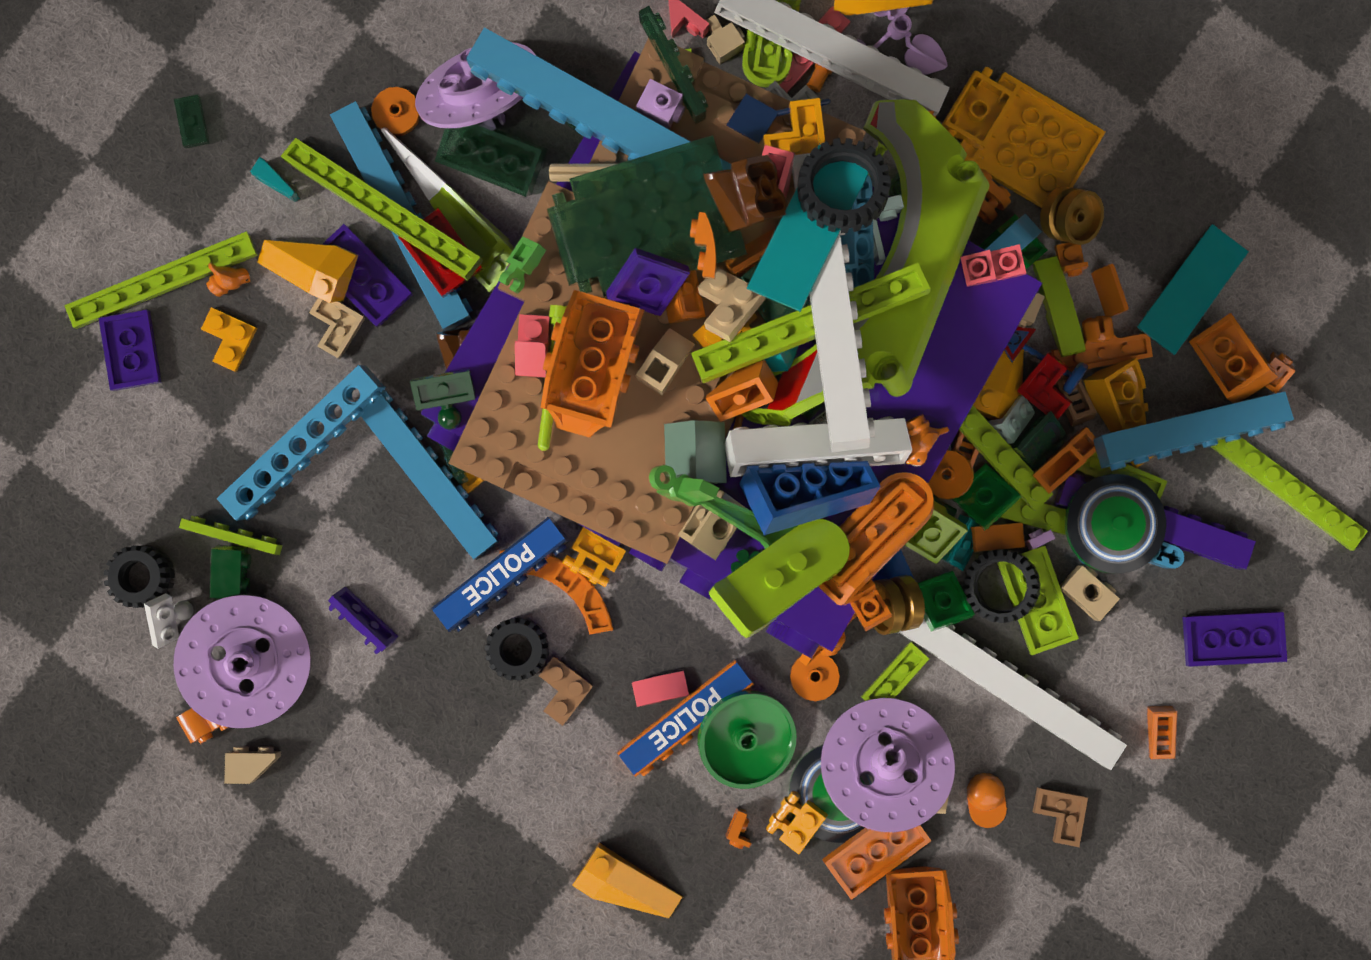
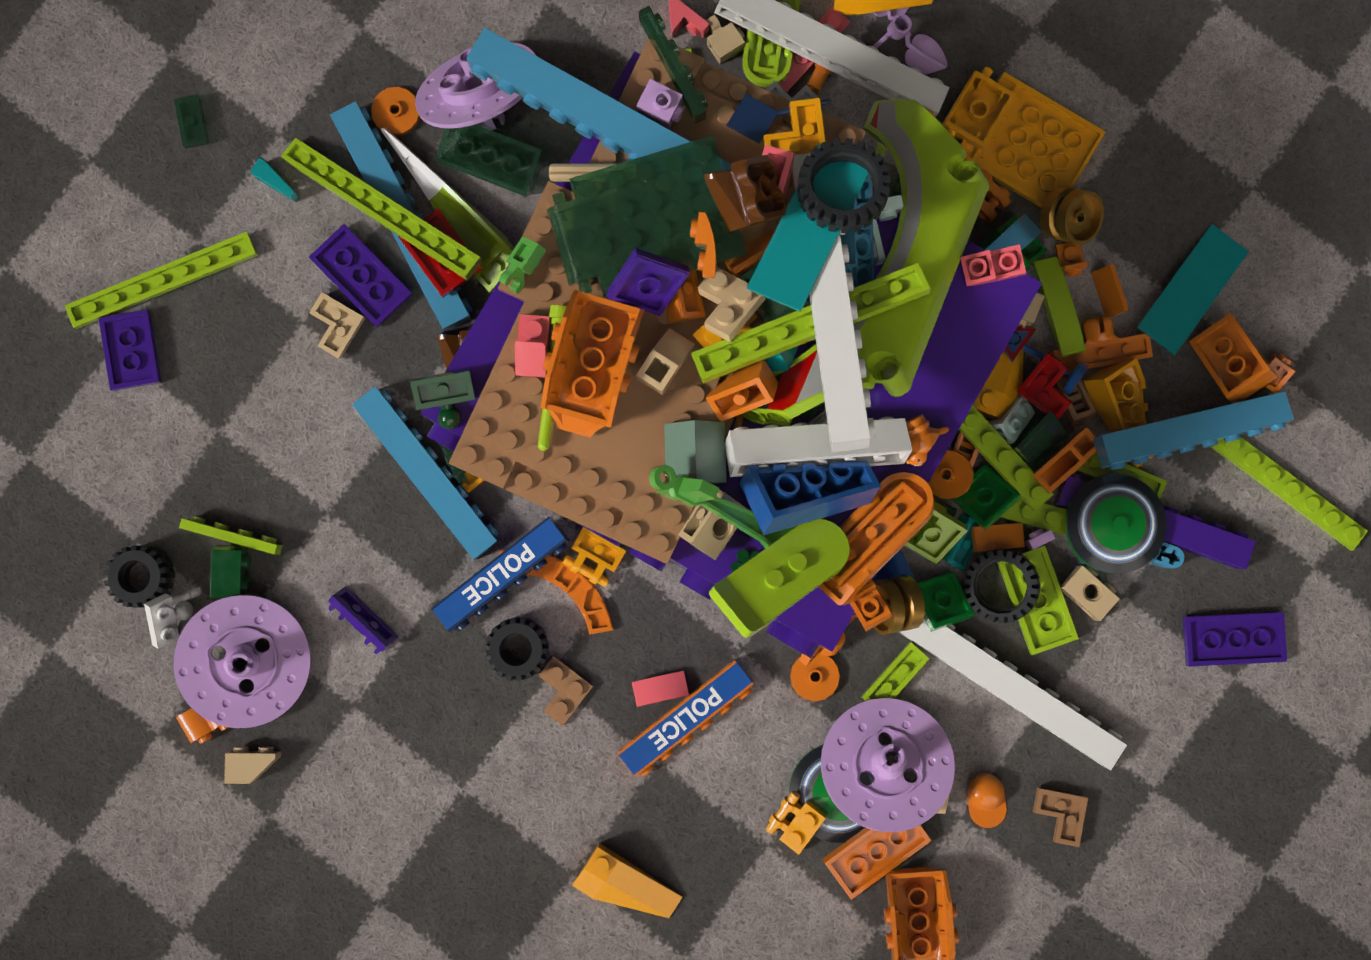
(226, 279): orange animal -> none
(235, 335): light orange plate -> none
(235, 496): dark azure brick -> none
(312, 267): light orange wedge -> none
(738, 824): orange bracket -> none
(746, 739): green dish -> none
(1153, 713): orange slope -> none

